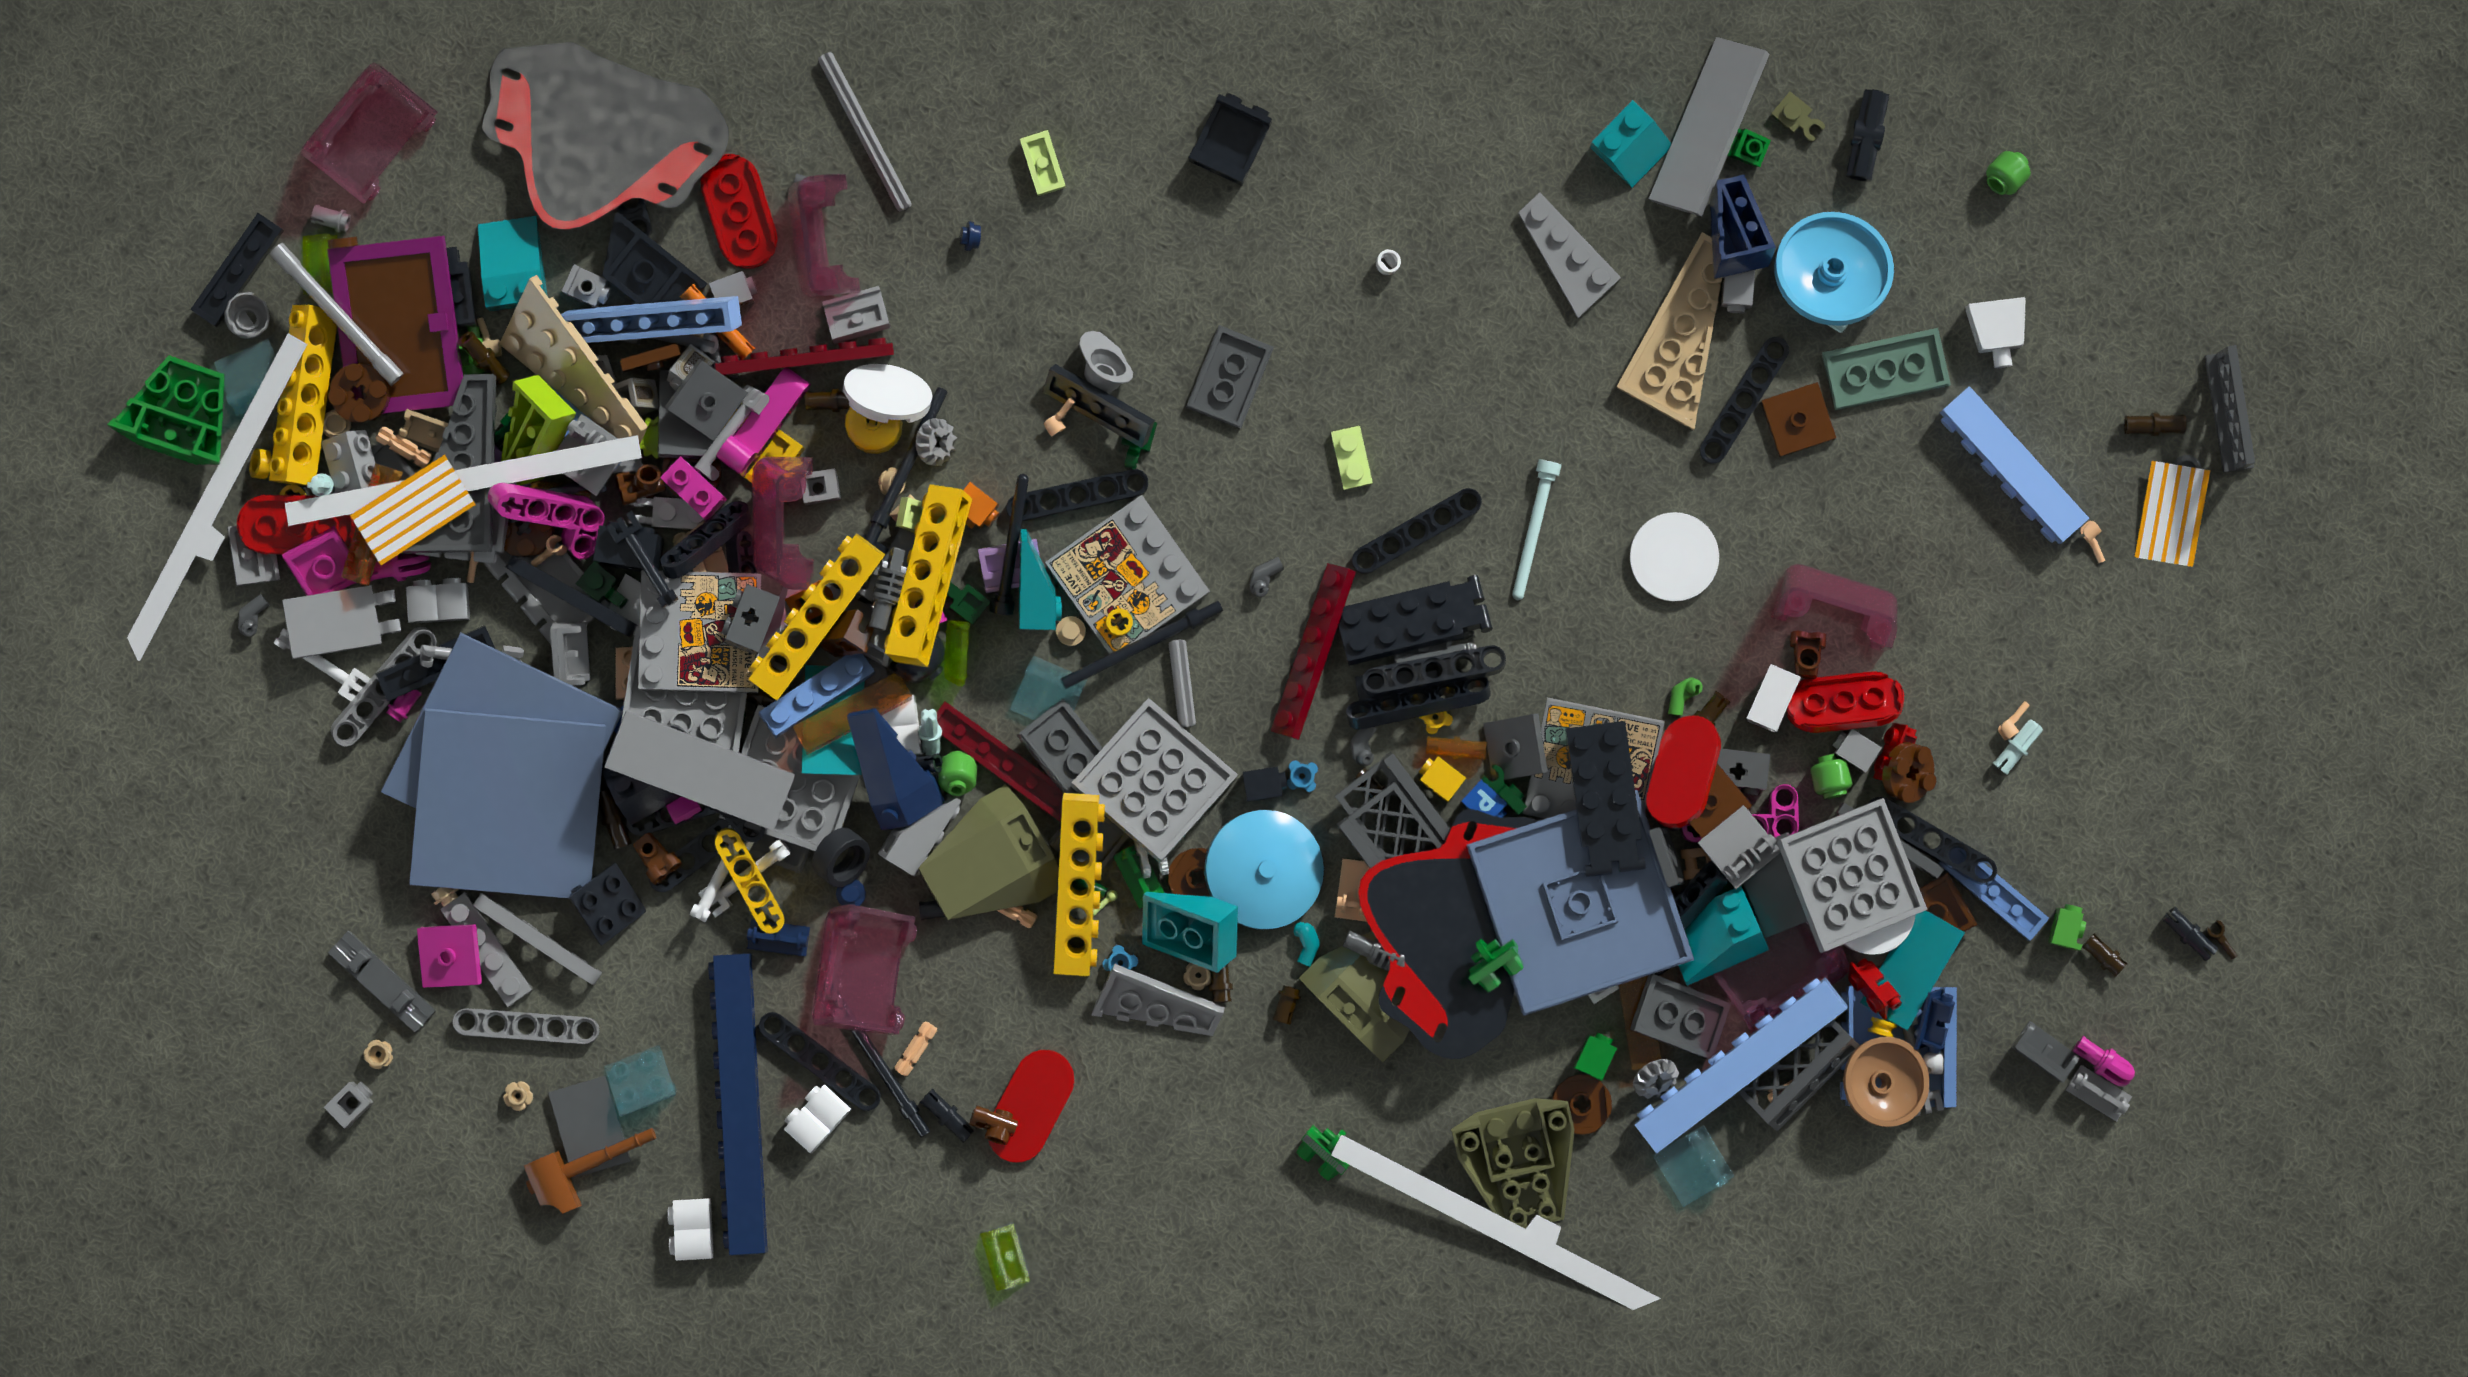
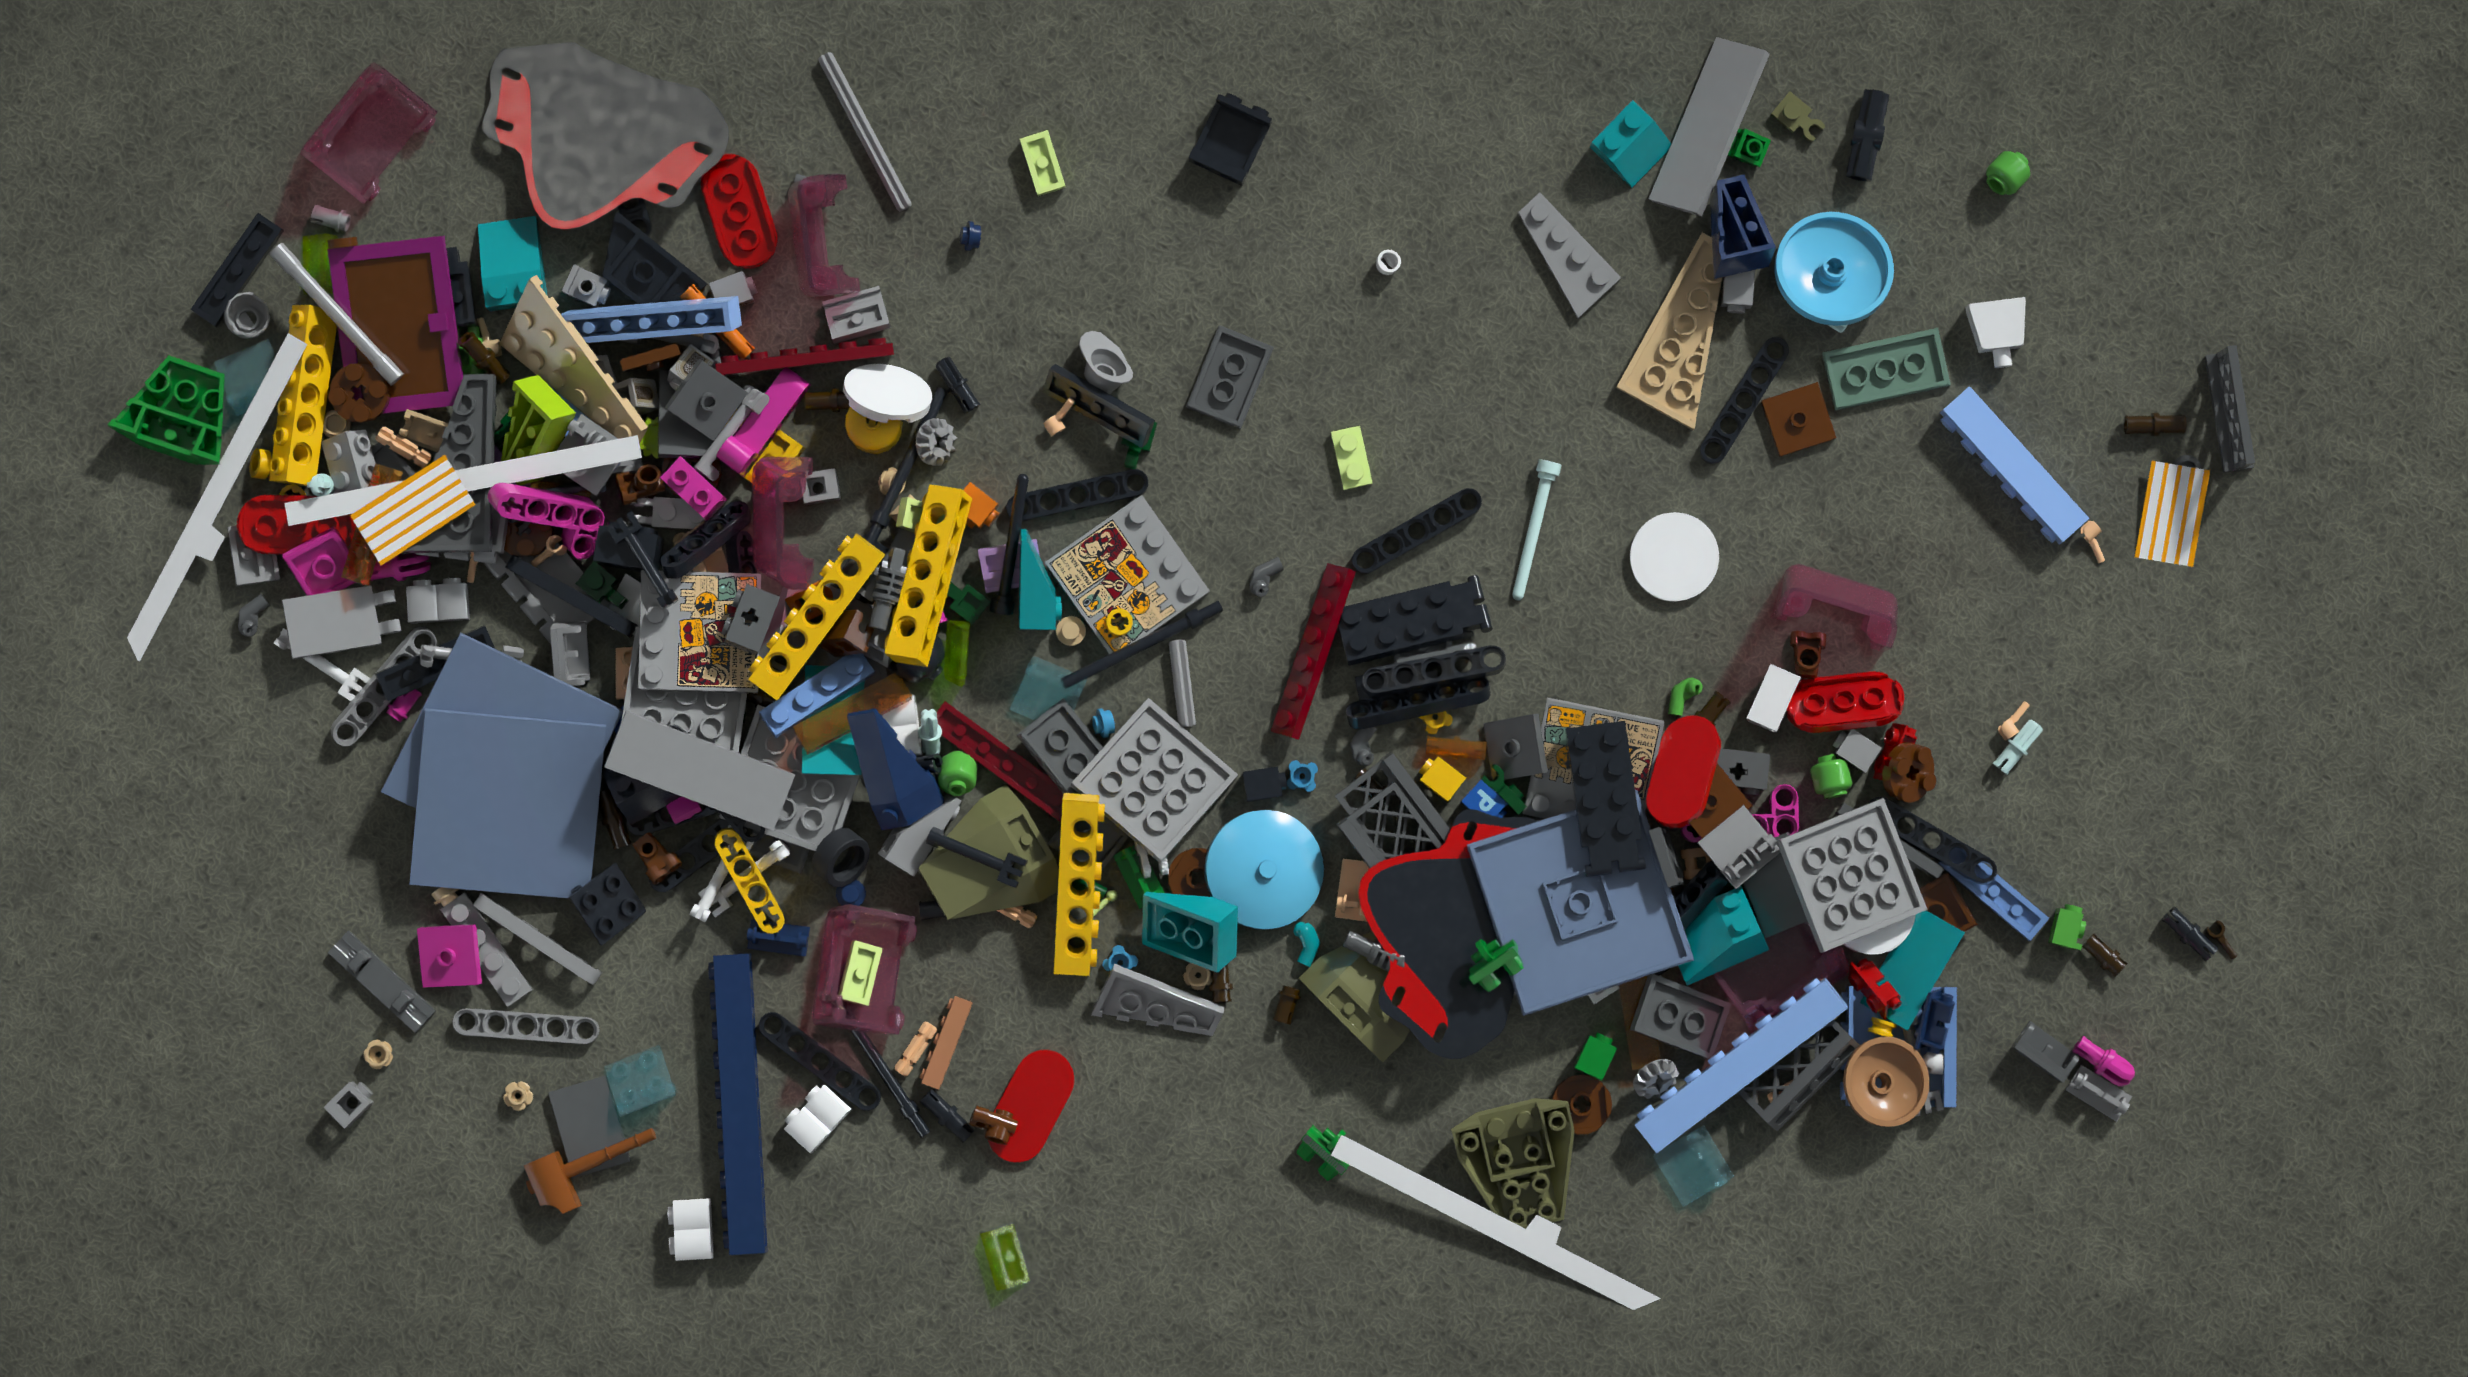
(860, 973): none -> yellowish green plate
(937, 838): none -> black hinge
(946, 1042): none -> nougat piece
(957, 384): none -> black axle
(1103, 723): none -> dark azure plate

